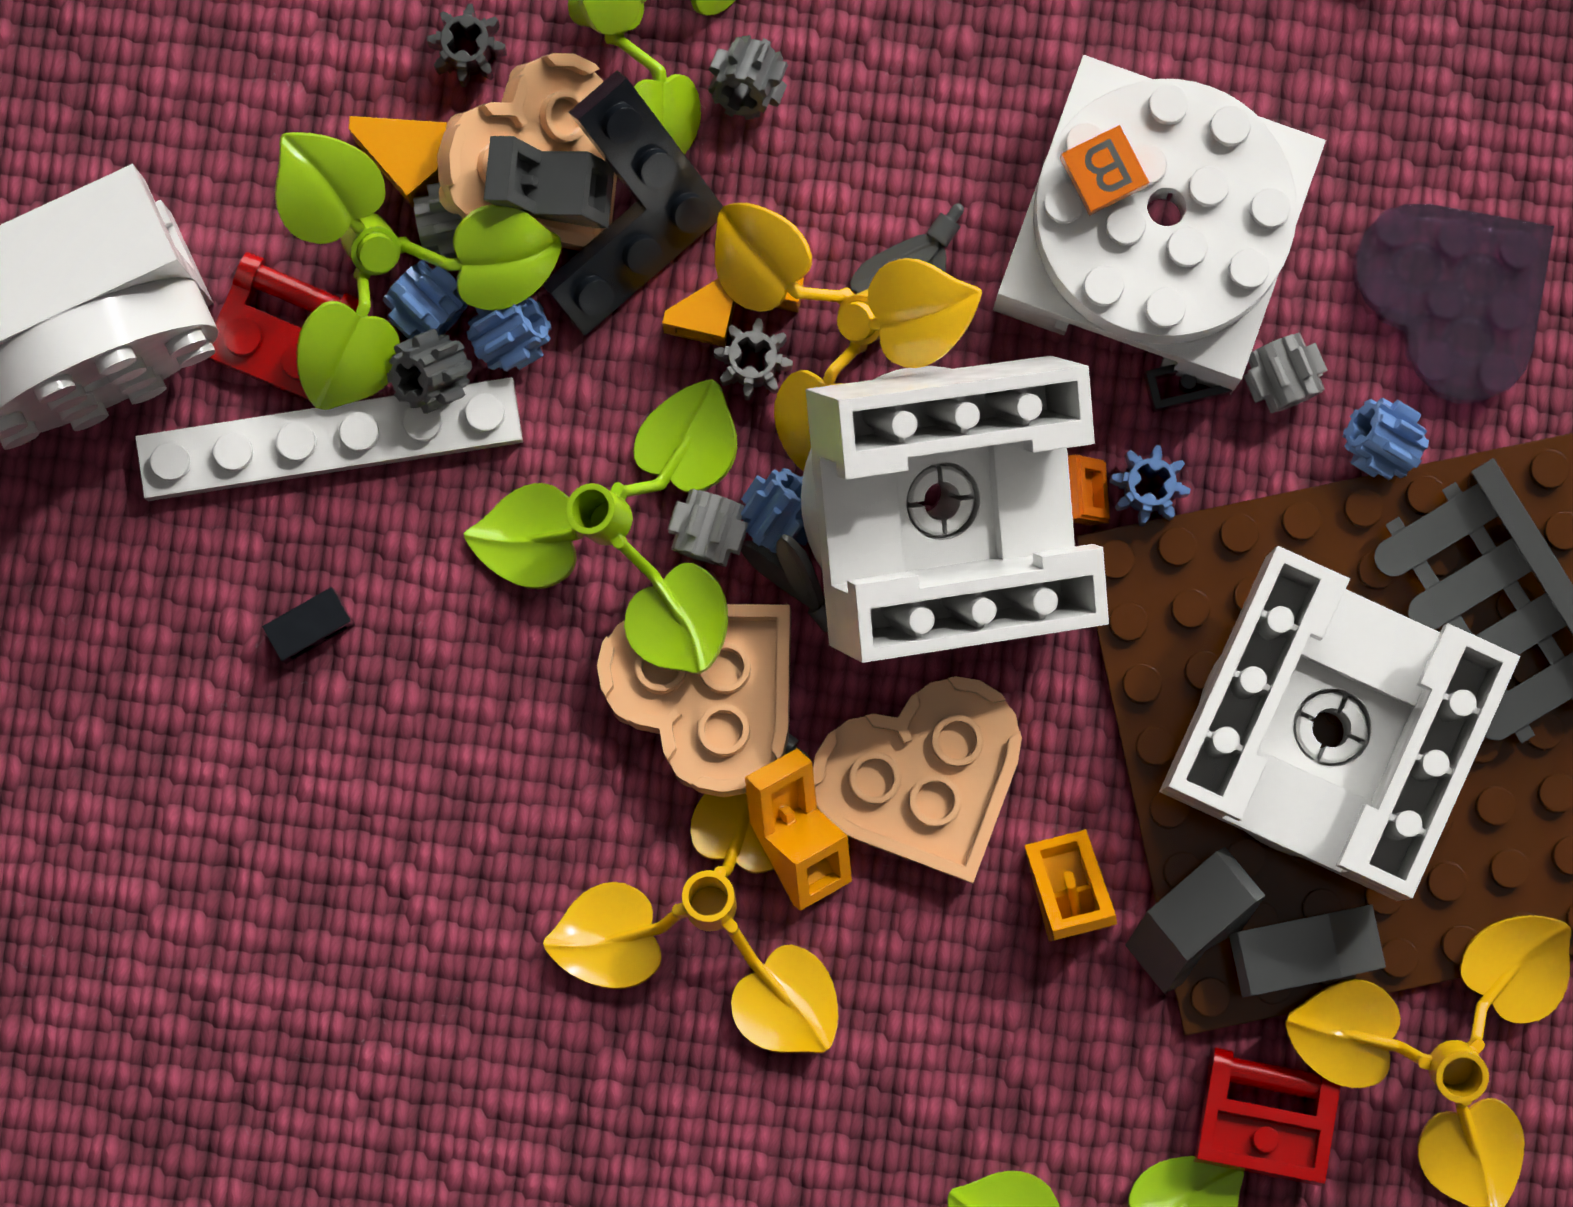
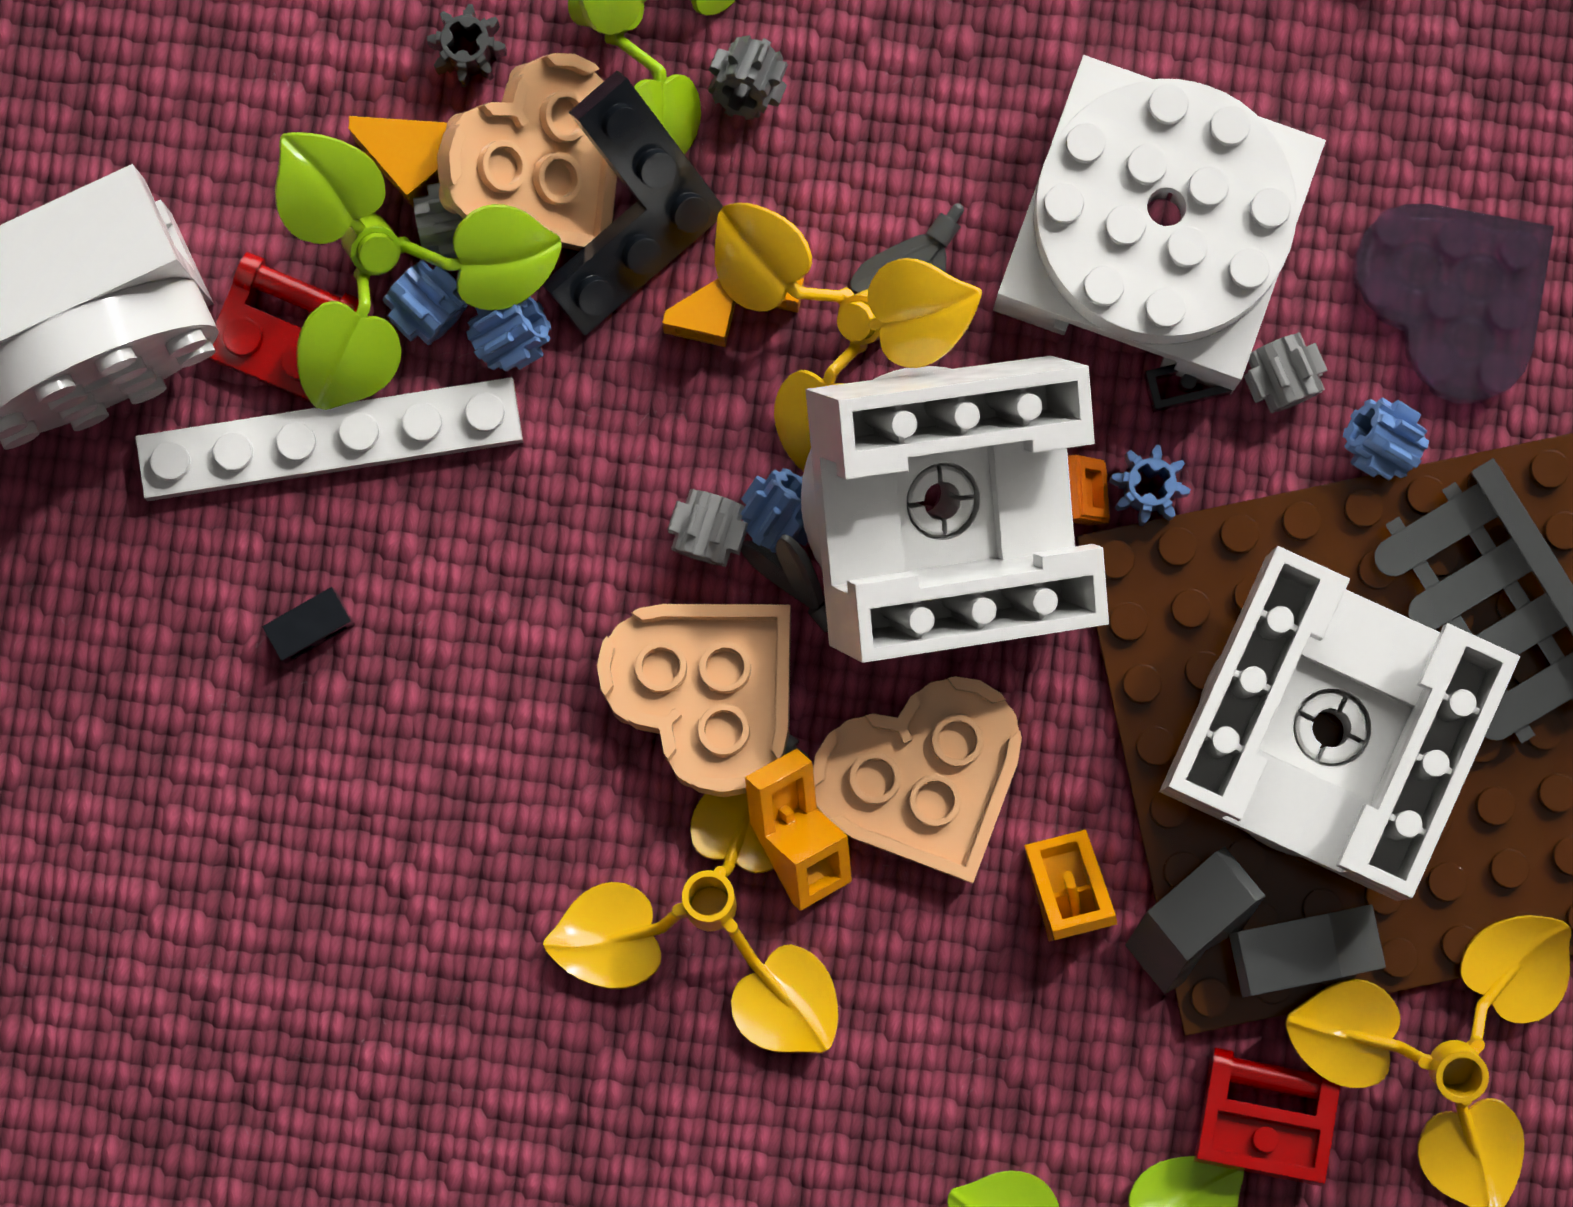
(429, 371): dark grey gear -> none
(532, 529): lime plant -> none
(549, 184): dark grey slope -> none
(749, 376): light grey gear -> none
(1104, 170): orange tile -> none

